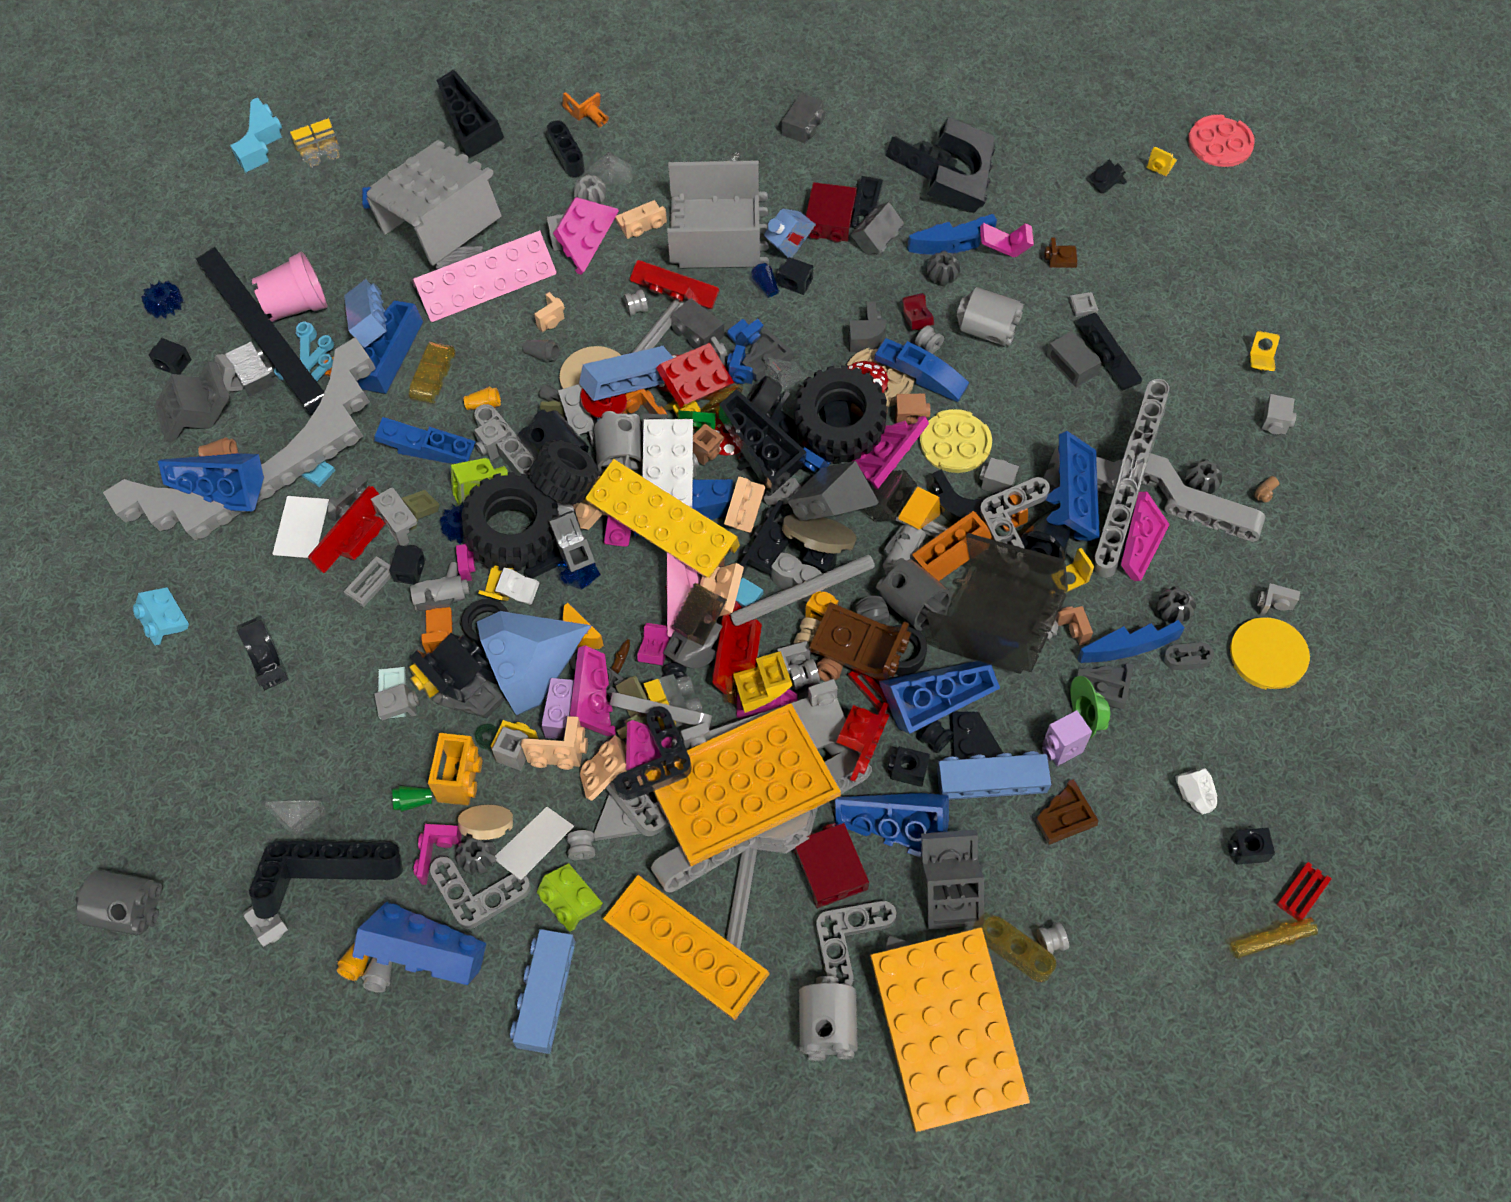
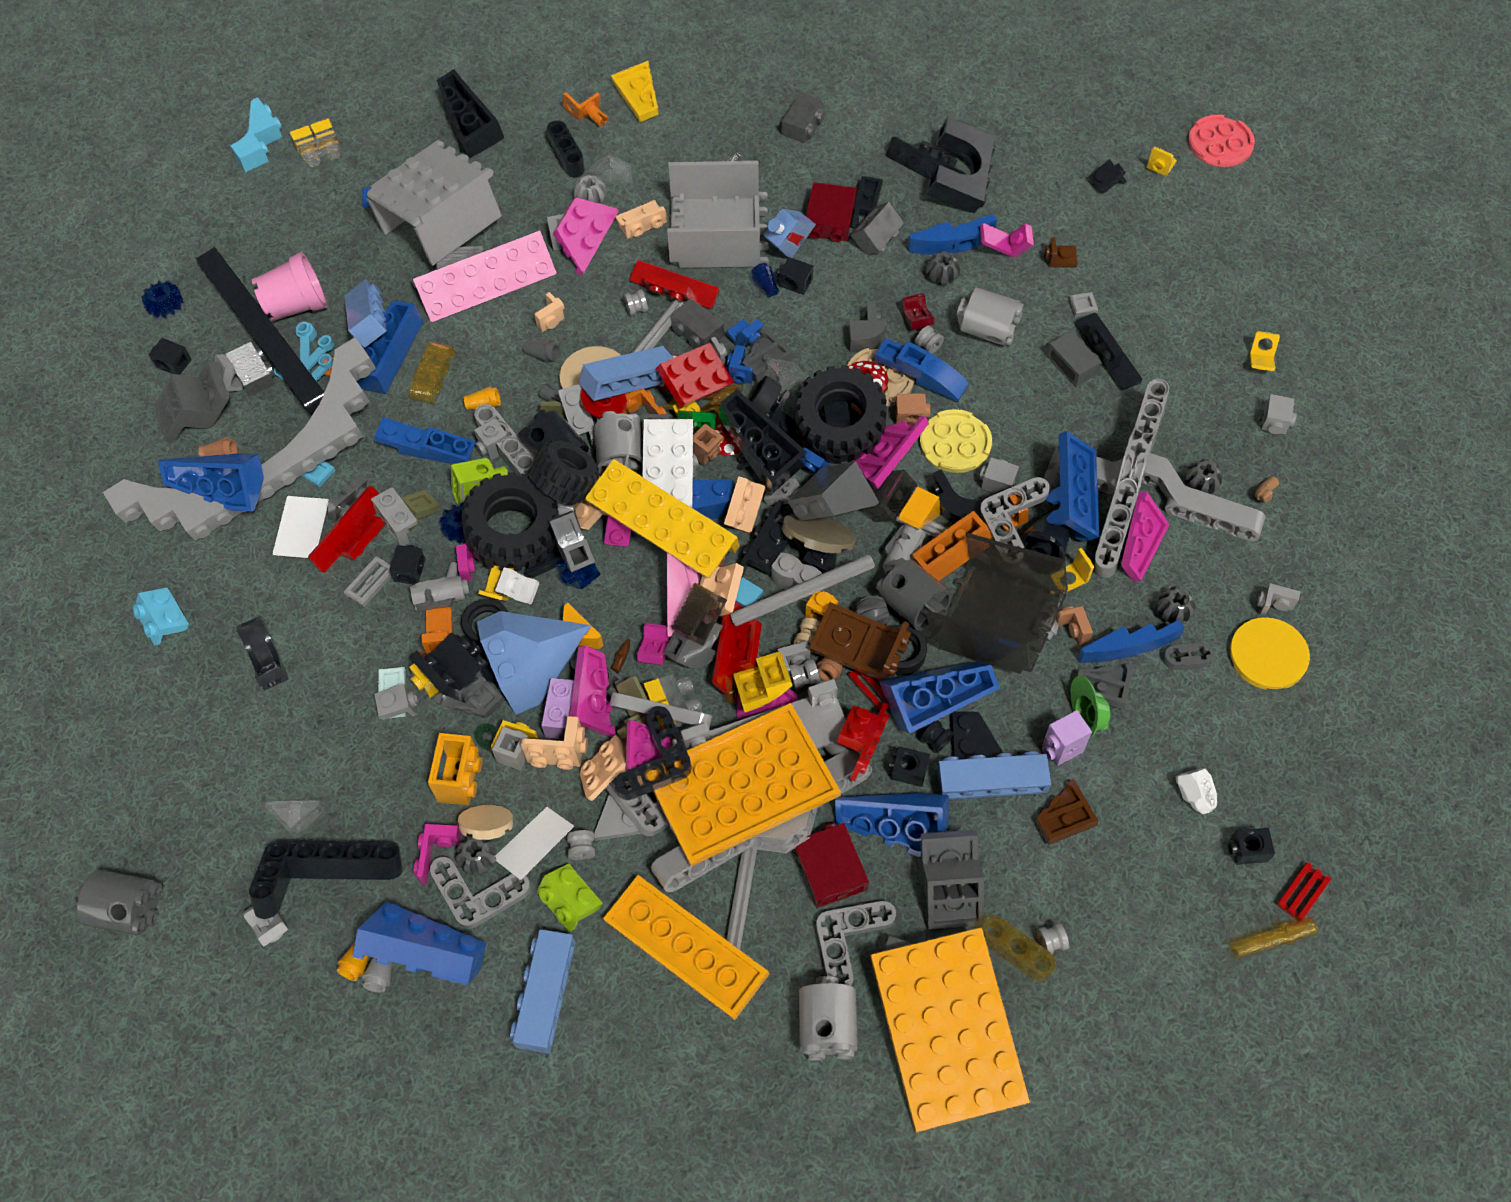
(410, 797): green cone -> none
(637, 90): none -> yellow wing
(675, 668): black bush -> none

